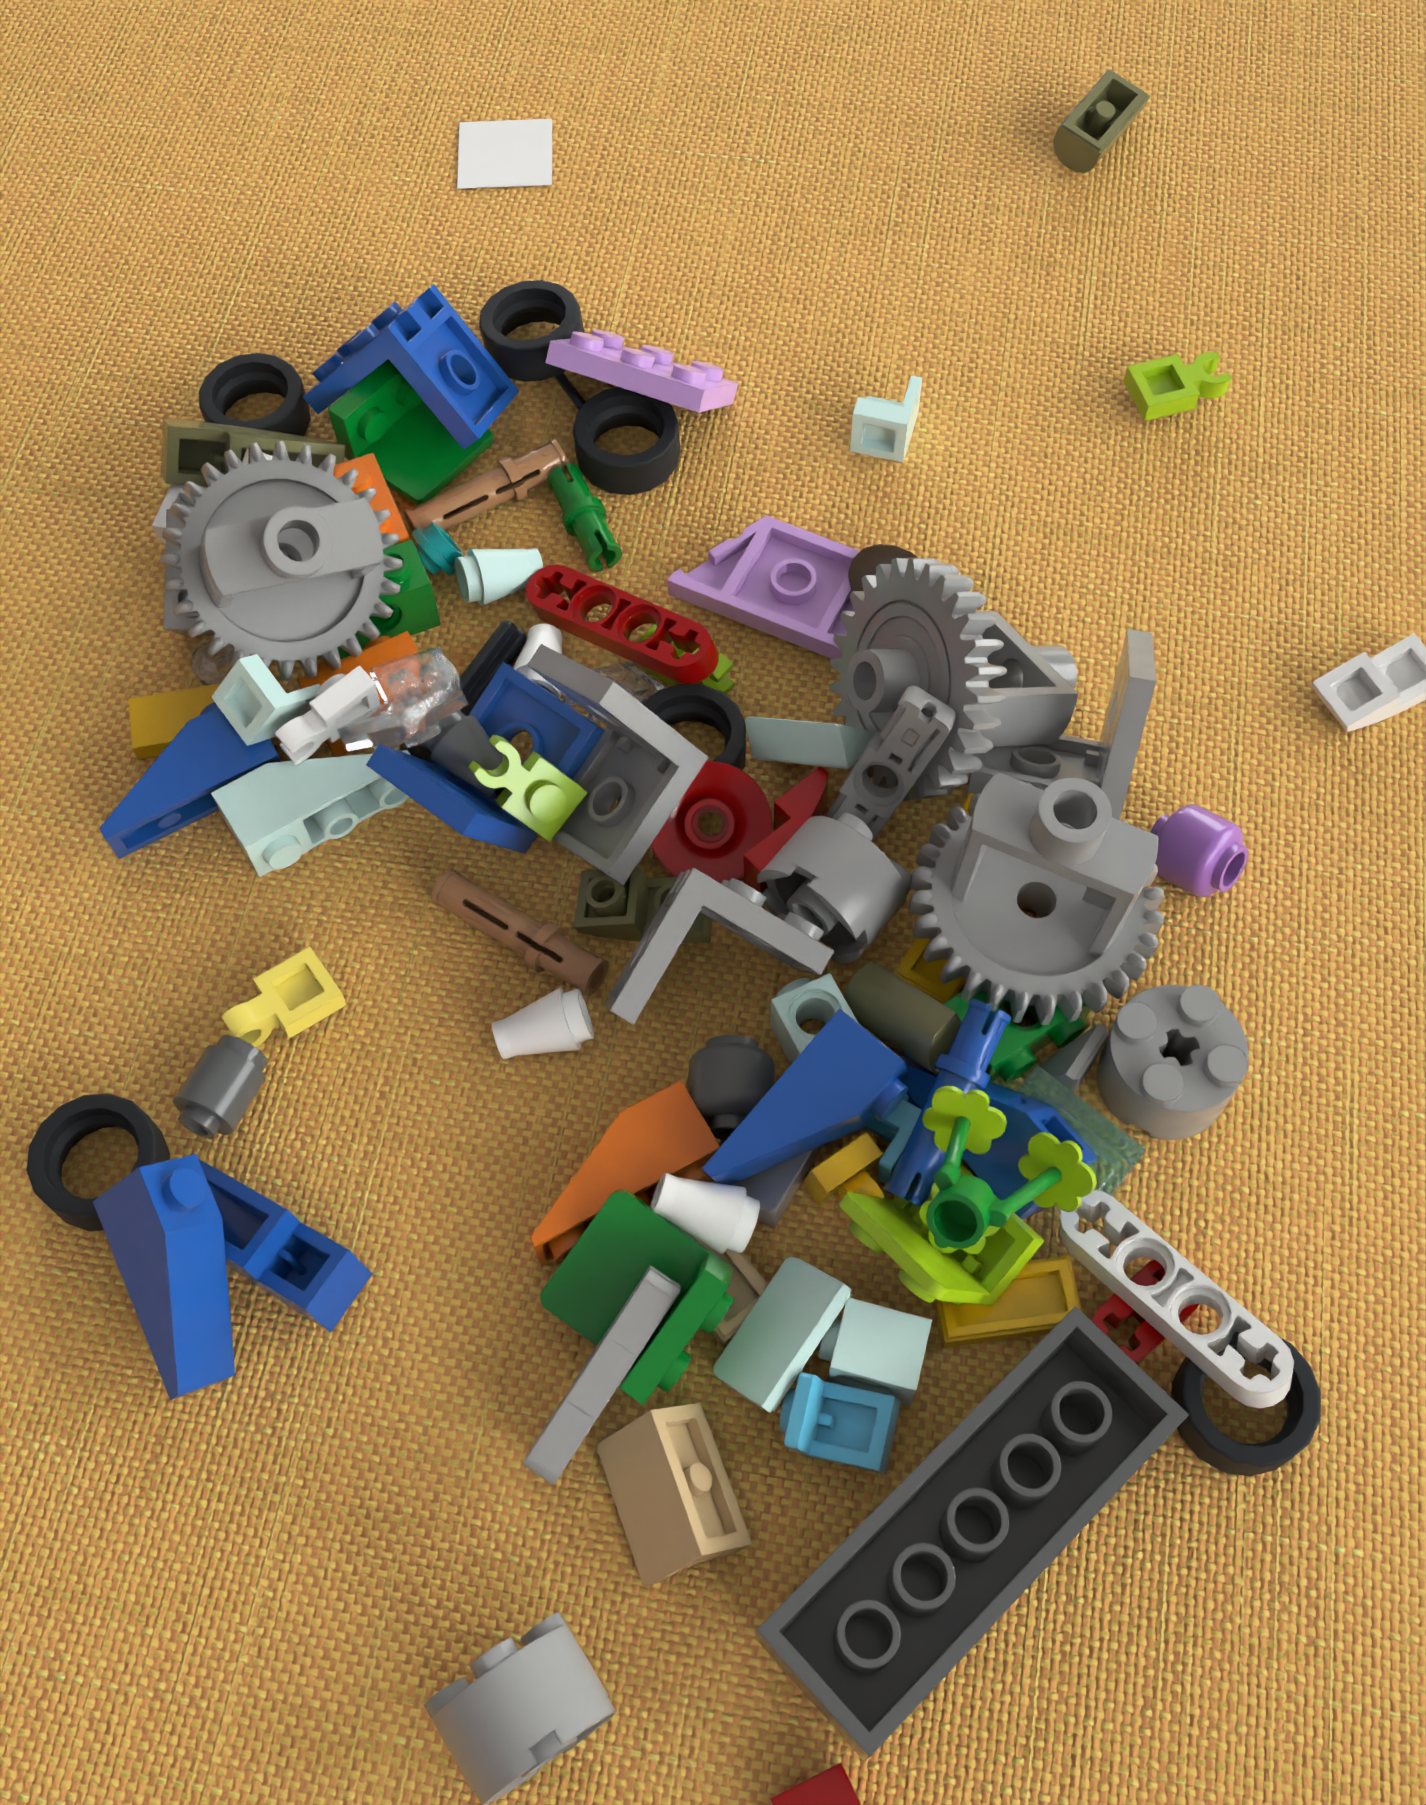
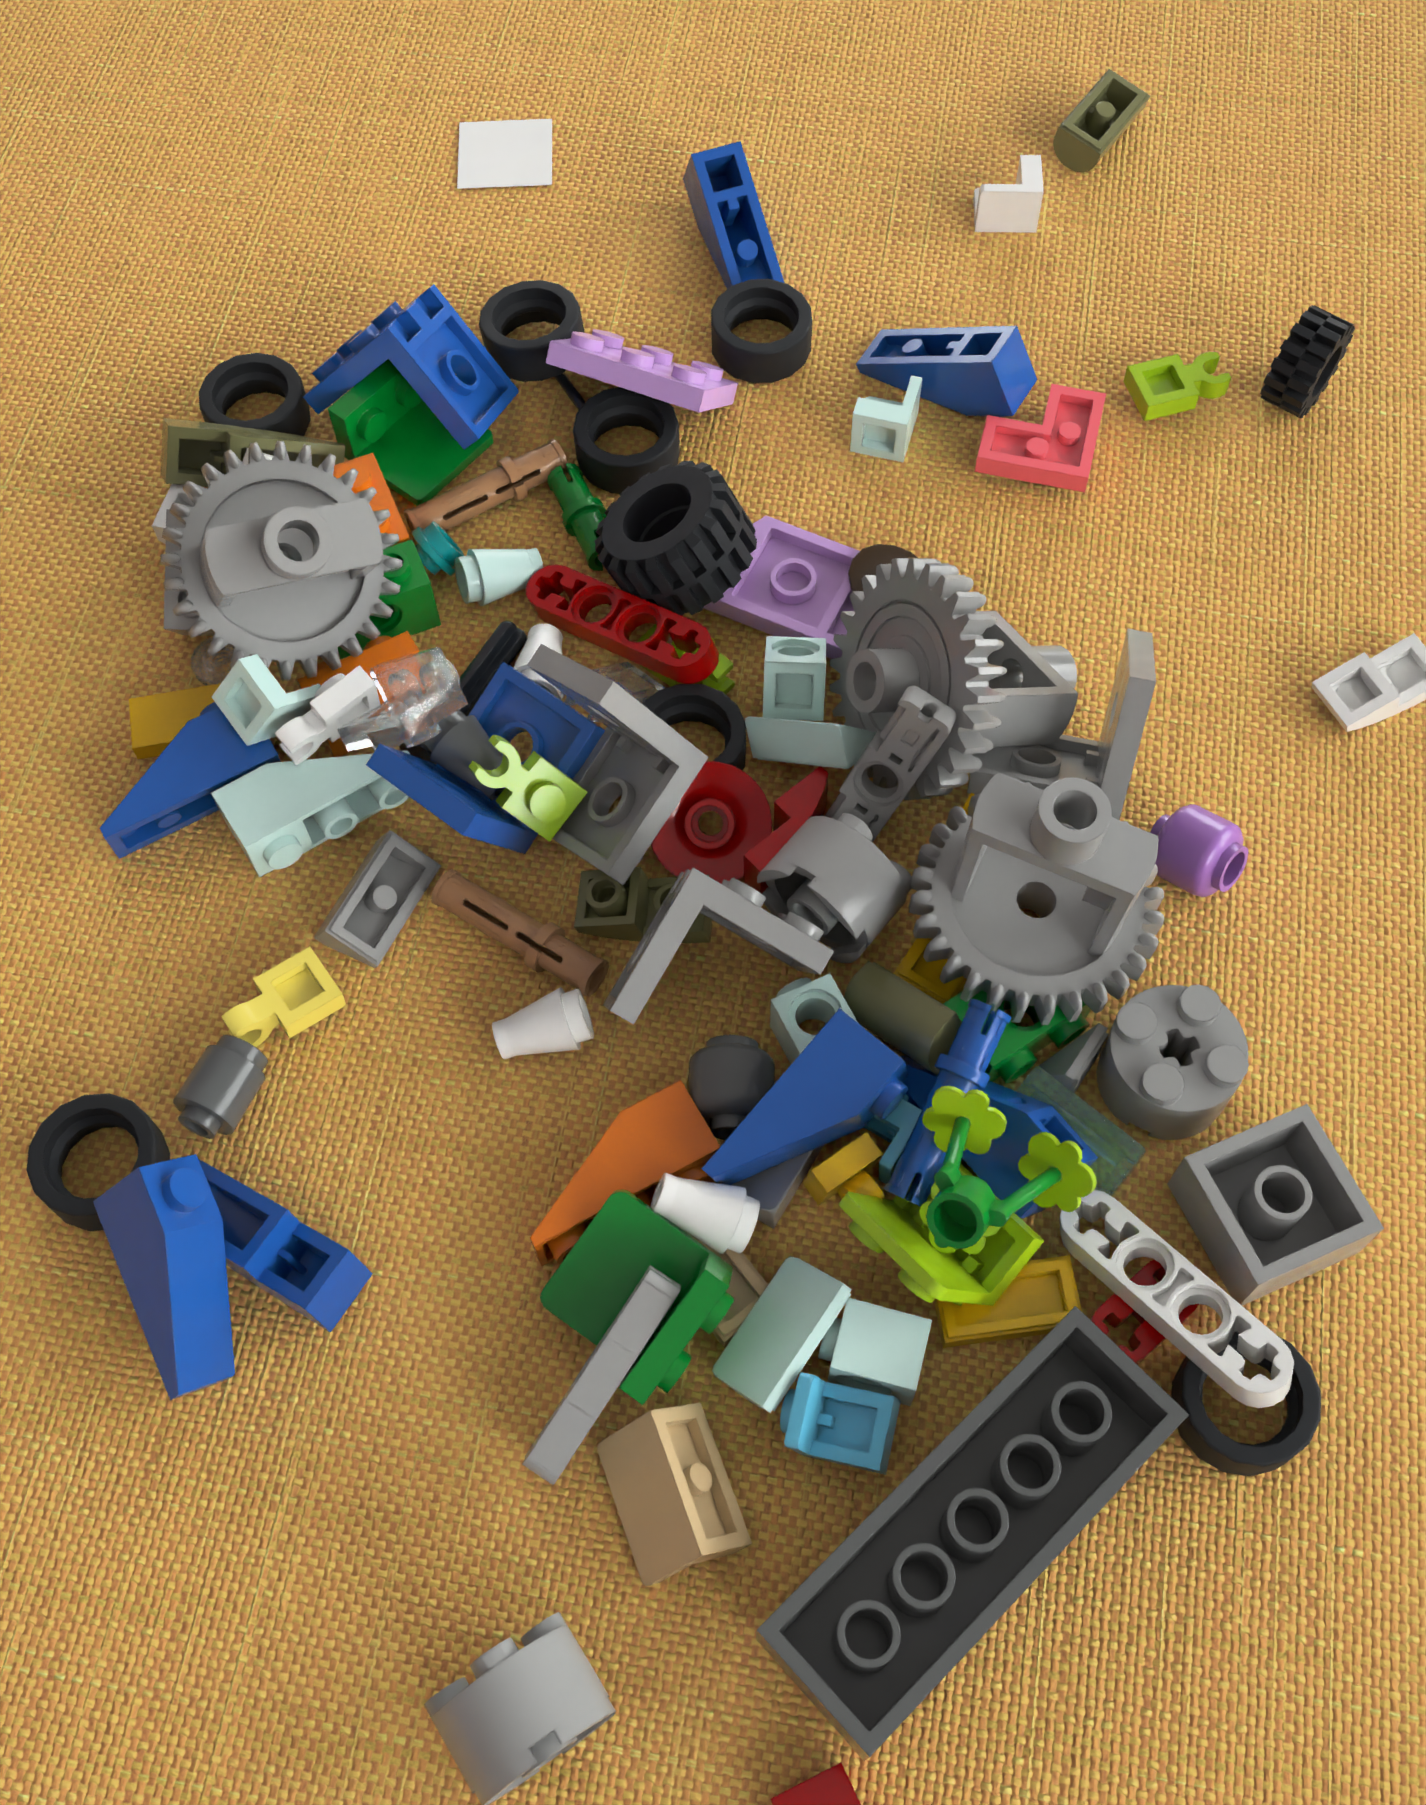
(378, 900): none -> light grey slope
(677, 538): none -> black tyre
(730, 215): none -> blue slope
(768, 301): none -> black tyre
(794, 678): none -> light aqua brick
(960, 367): none -> blue slope
(1011, 205): none -> white panel
(1049, 453): none -> coral plate
(1273, 1205): none -> light grey brick
(1307, 361): none -> black tyre

